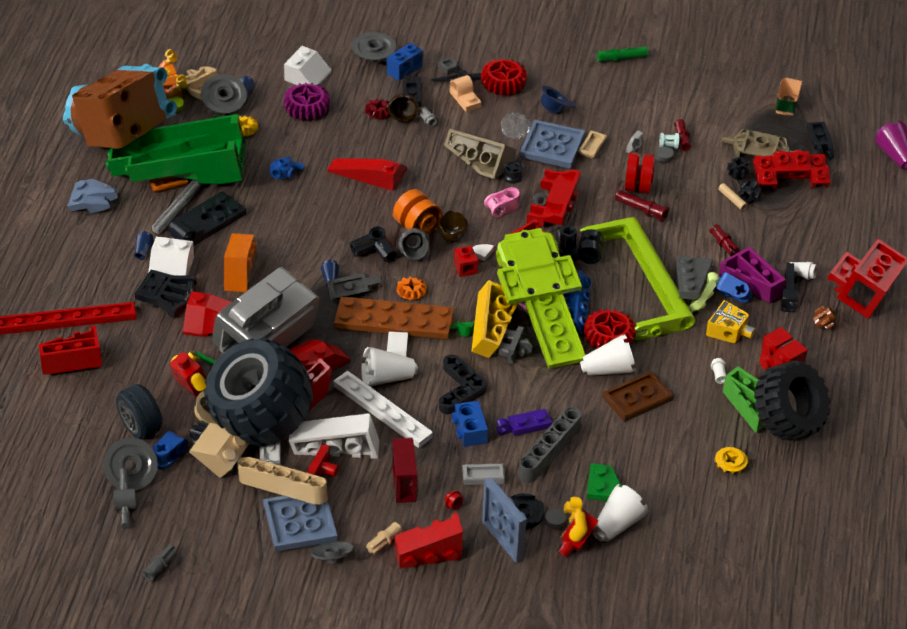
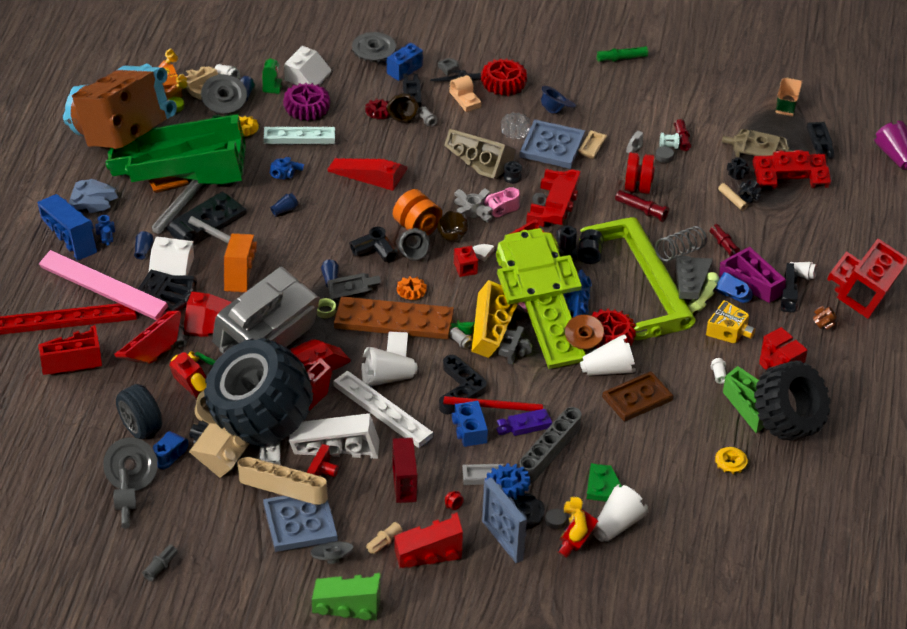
(68, 225): none -> blue wedge
(103, 285): none -> bright pink tile
(105, 229): none -> blue piece
(153, 340): none -> red wedge
(181, 341): none -> dark grey pin
(209, 229): none -> light grey piece
(229, 70): none -> white cone
(270, 79): none -> green leg
(285, 204): none -> dark blue cone
(299, 135): none -> light aqua plate
(326, 302): none -> yellowish green piece
(348, 597): none -> bright green wedge
(465, 341): none -> light grey pin
(473, 204): none -> light grey pin
(495, 404): none -> red piece
(509, 479): none -> blue gear
(584, 325): none -> dark orange dish
(674, 256): none -> dark grey piece

